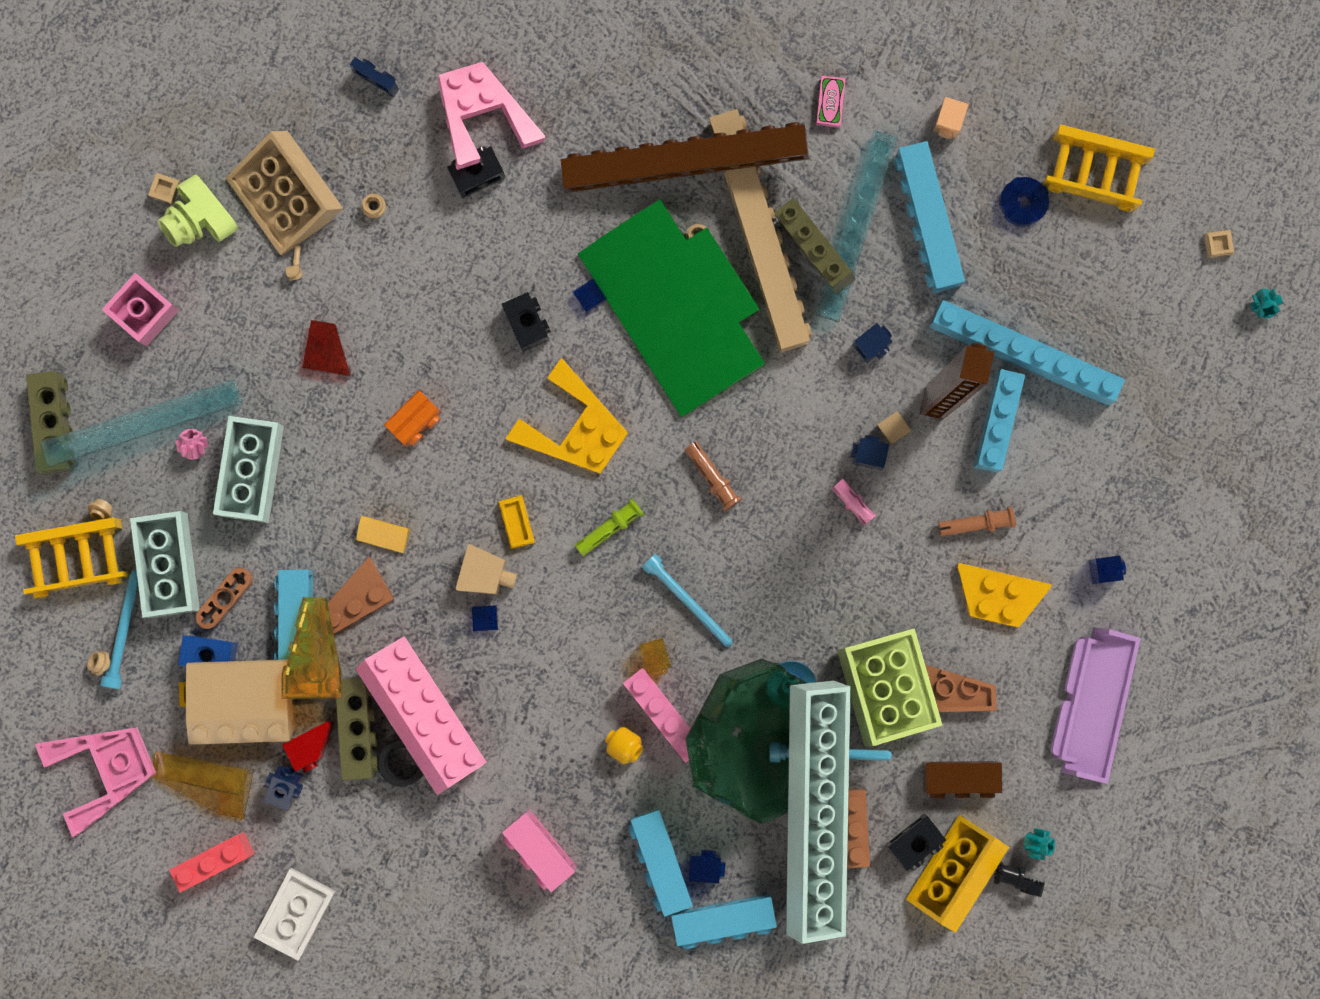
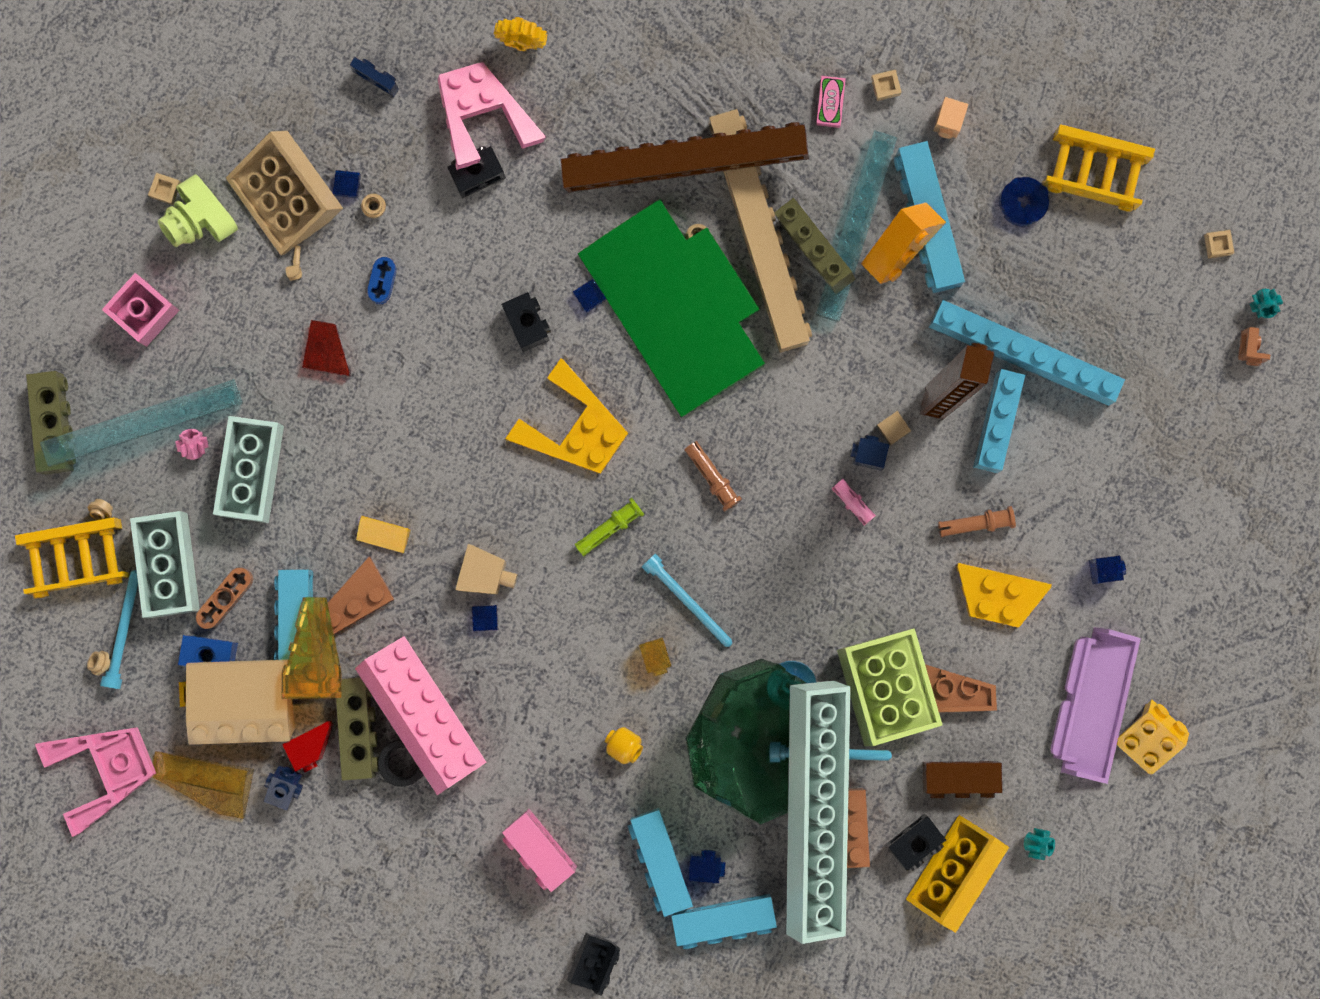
(211, 862): coral brick -> none
(294, 914): white plate -> none
(346, 184): none -> clear blue tile
(376, 278): none -> blue beam
(413, 419): orange brick -> none
(516, 522): yellow tile -> none
(520, 34): none -> yellow gear
(594, 963): none -> black bracket
(659, 711): bright pink brick -> none
(873, 343): dark blue brick -> none
(886, 85): none -> tan plate
(902, 241): none -> light orange wedge
(1015, 877): black connector -> none
(1153, 738): none -> yellow bracket
(1249, 344): none -> nougat bracket

